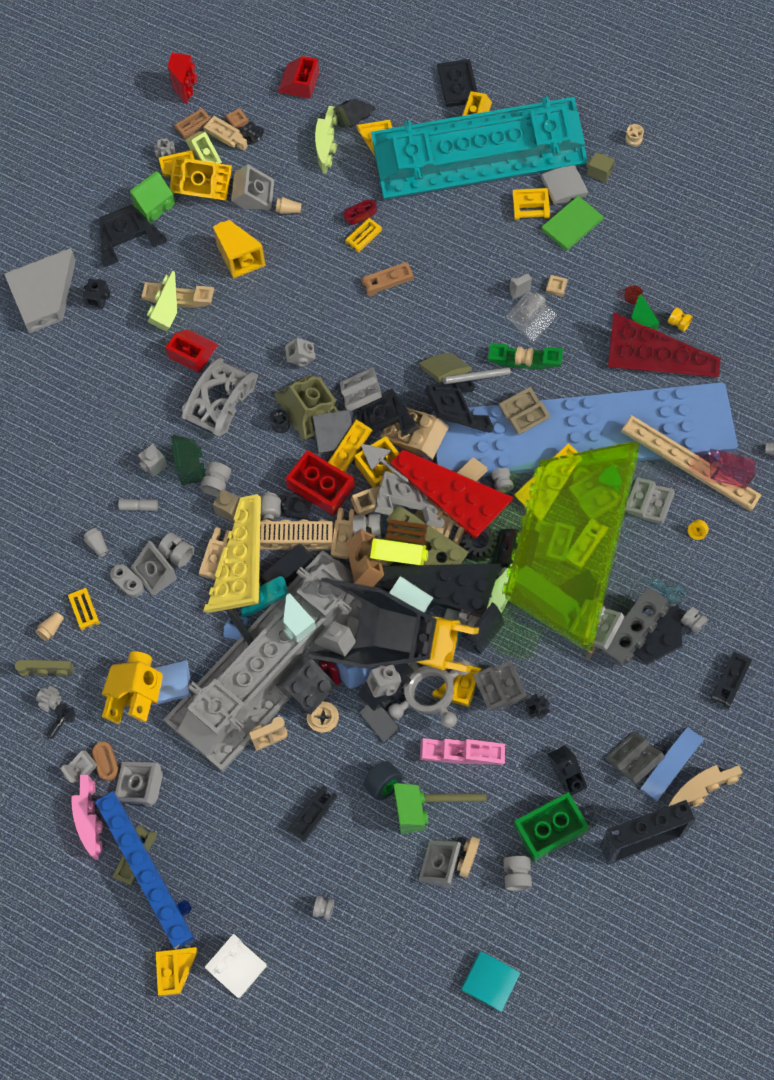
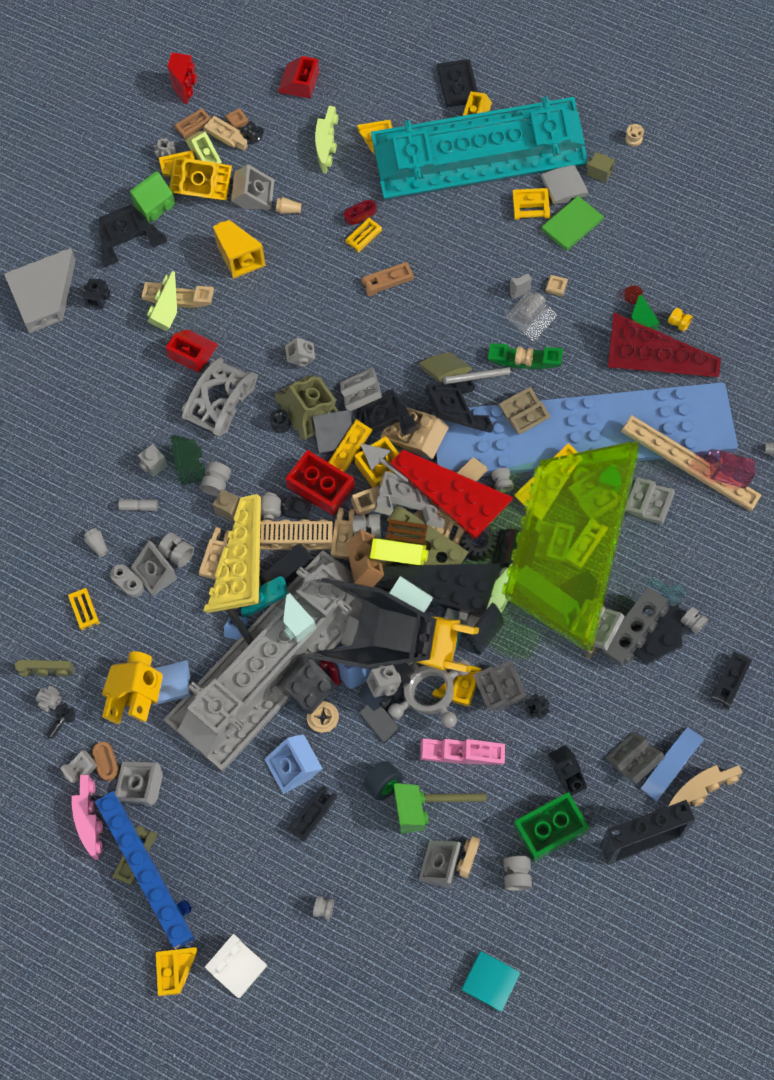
(48, 627): tan cone -> none
(263, 736): tan plate -> none
(293, 763): none -> light blue slope
(336, 638): light grey slope -> none
(352, 111): black slope -> none
(698, 529): yellow tile -> none

